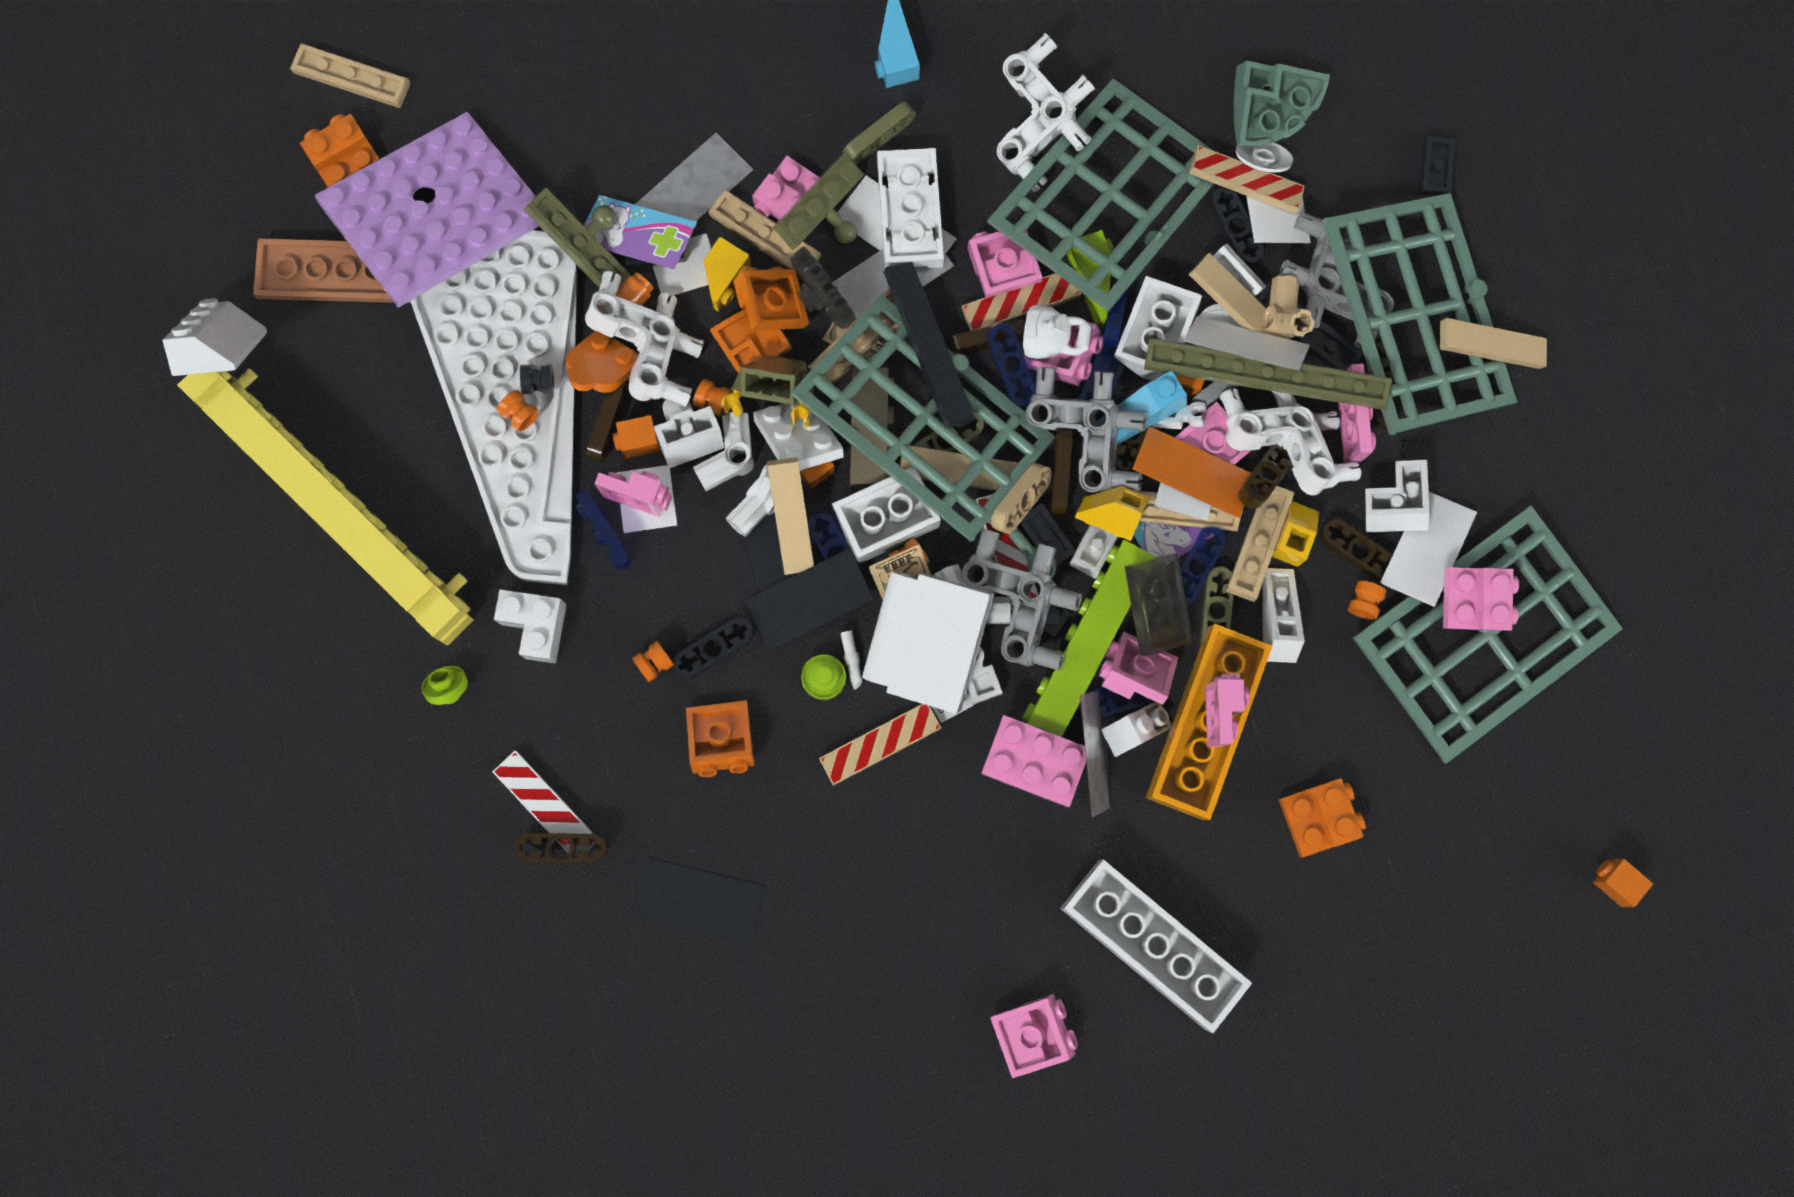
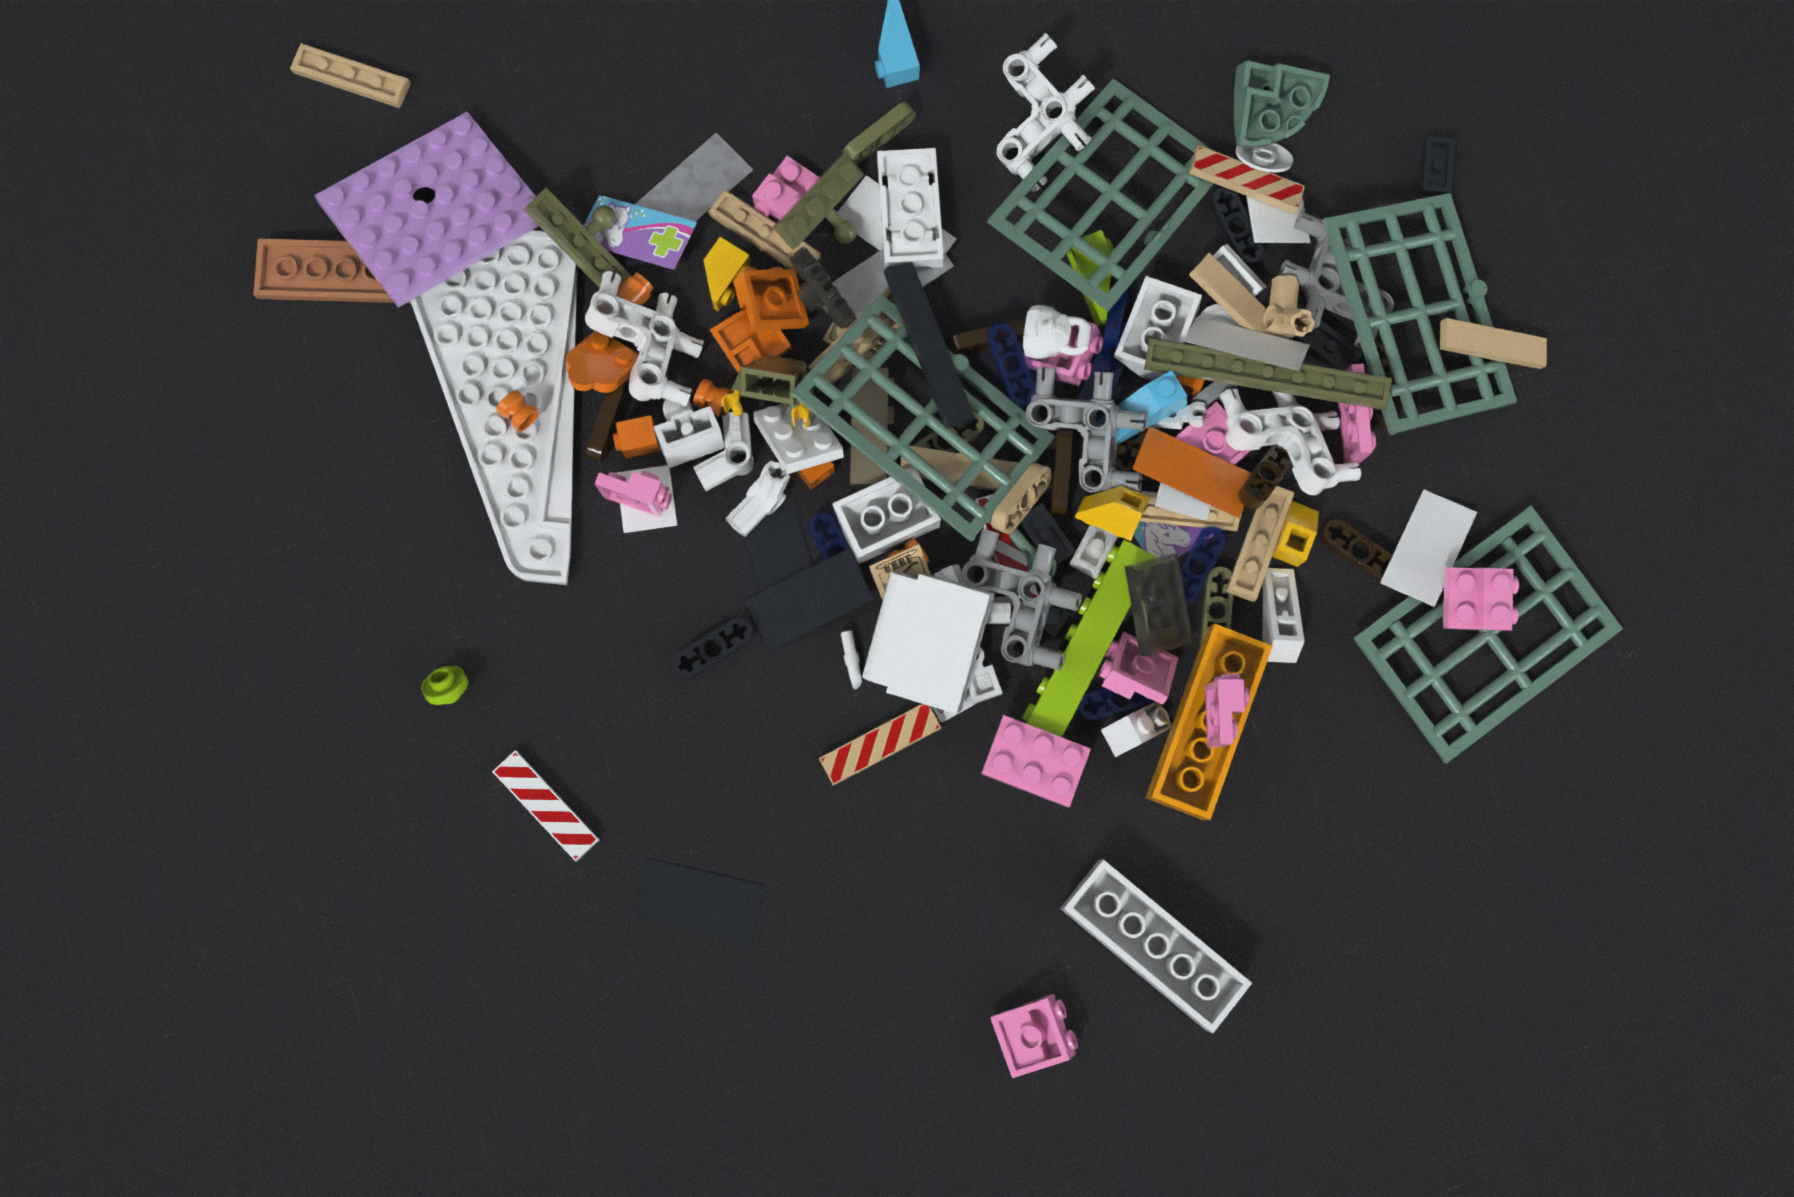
(212, 339): white slope -> none
(330, 503): light yellow brick -> none
(338, 149): orange plate -> none
(536, 379): black wheel -> none
(538, 839): dark brown beam -> none
(541, 619): white brick -> none
(603, 531): clear blue plate -> none
(659, 658): orange wheel -> none
(687, 274): white sticker -> none
(719, 738): orange plate -> none
(790, 515): tan tile -> none
(823, 677): lime plate -> none
(1002, 263): bright pink plate -> none
(1016, 303): tile -> none
(1094, 752): flat silver sticker -> none
(1322, 817): orange plate -> none
(1367, 598): orange wheel -> none
(1403, 506): white brick -> none
(1622, 882): orange brick -> none

